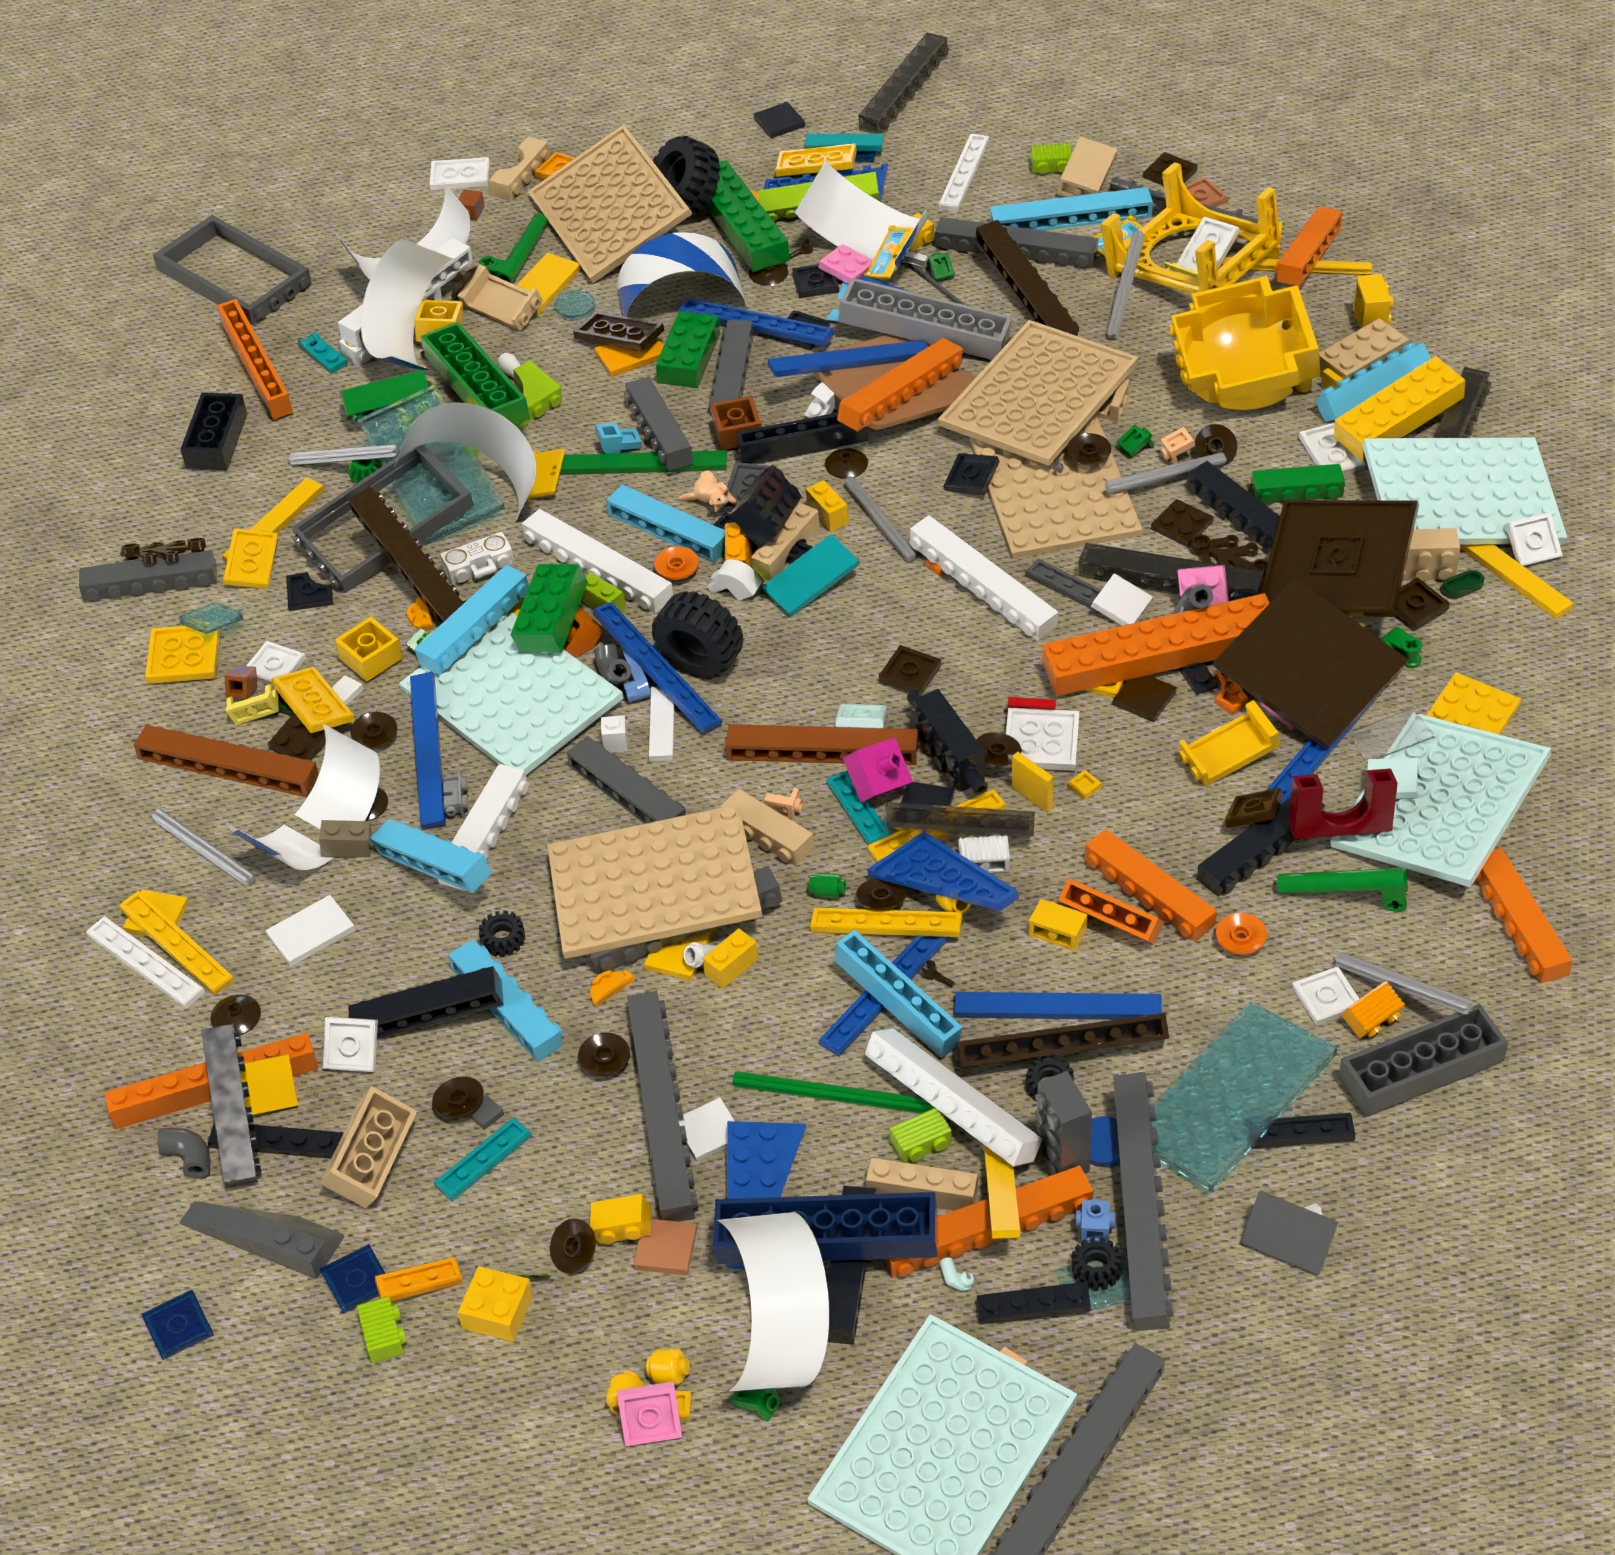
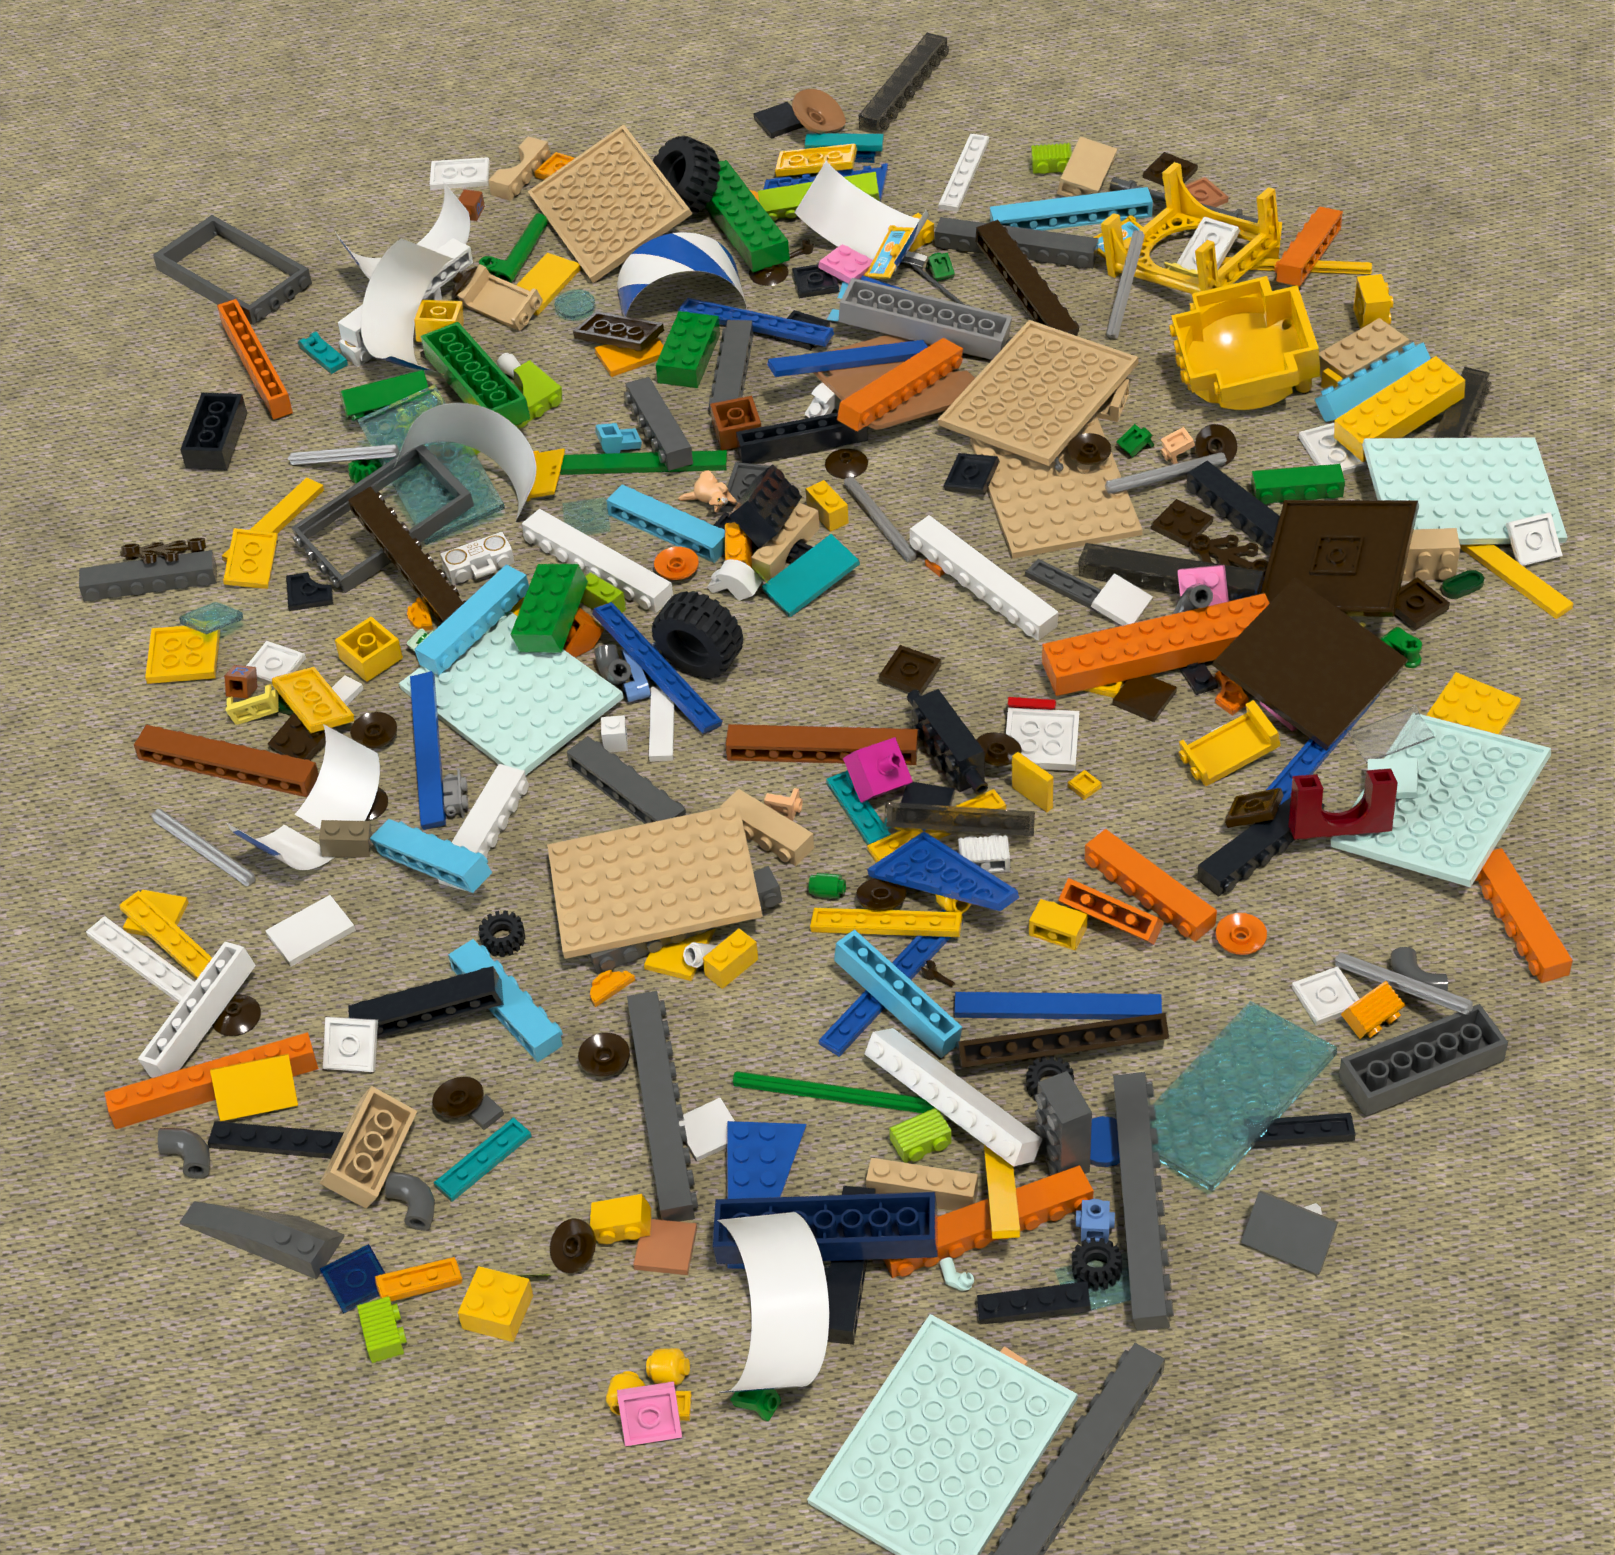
(177, 1324): clear blue tile -> none
(197, 1010): none -> white brick
(229, 1105): brick -> none
(416, 1194): none -> dark grey cylinder
(587, 516): none -> clear light blue tile
(818, 111): none -> medium nougat hat
(861, 716): light aqua tile -> none
(1390, 881): green axle -> none
(1405, 963): none -> dark grey cylinder

